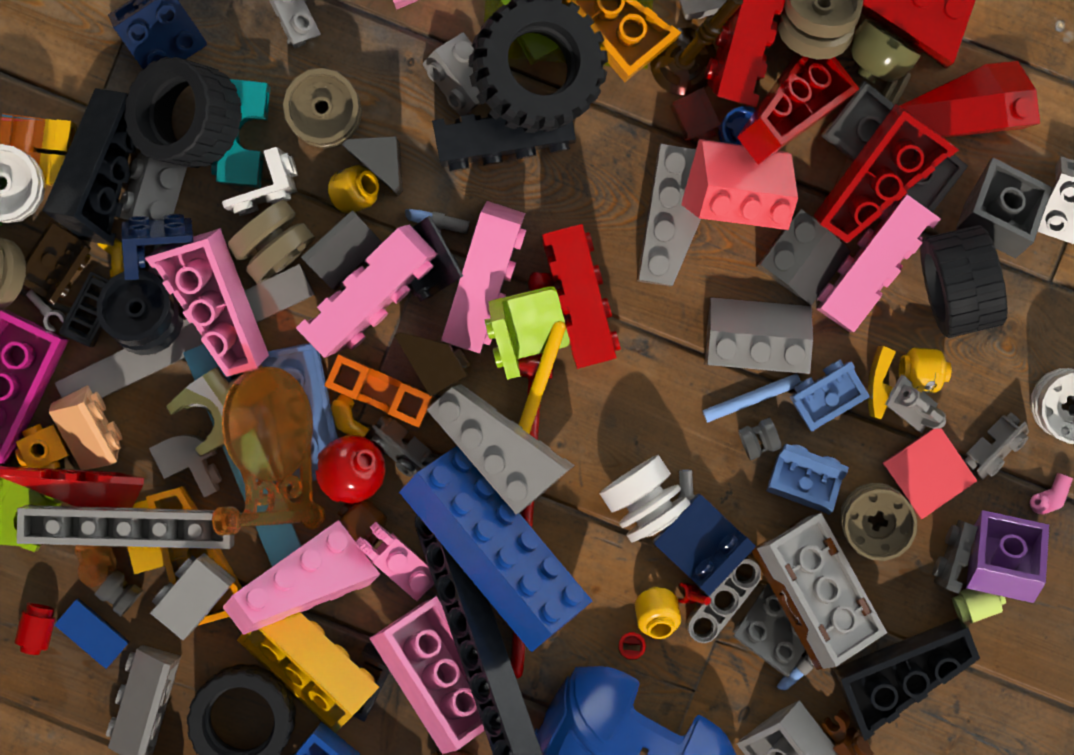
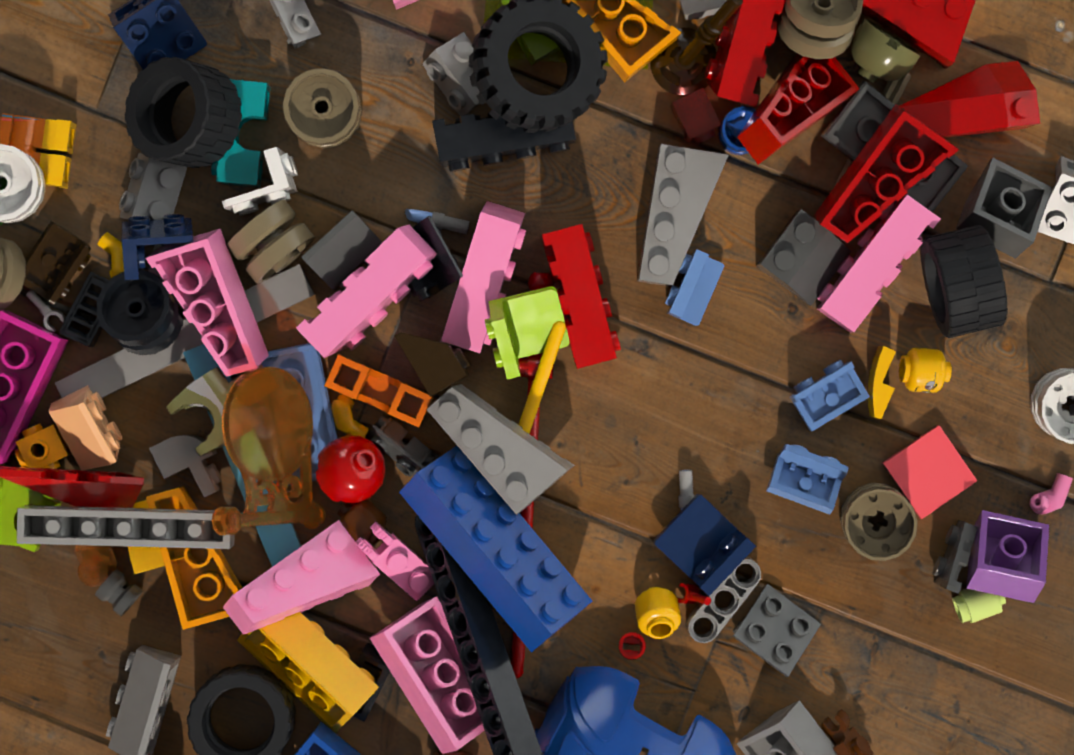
(35, 628): red brick -> none
(92, 633): blue tile -> none
(94, 171): black wedge -> none
(193, 595): light grey brick -> none
(353, 189): yellow head -> none
(381, 157): dark grey slope -> none
(645, 499): white wheel -> none
(696, 287): none -> medium blue bracket
(733, 188): coral slope -> none
(751, 398): light blue bar -> none
(759, 336): light grey slope -> none
(767, 436): dark grey wheel -> none
(802, 668): piece -> none
(819, 592): light grey piece -> none
(904, 673): black wedge -> none
(915, 406): light grey hinge -> none
(1008, 438): light grey hinge -> none

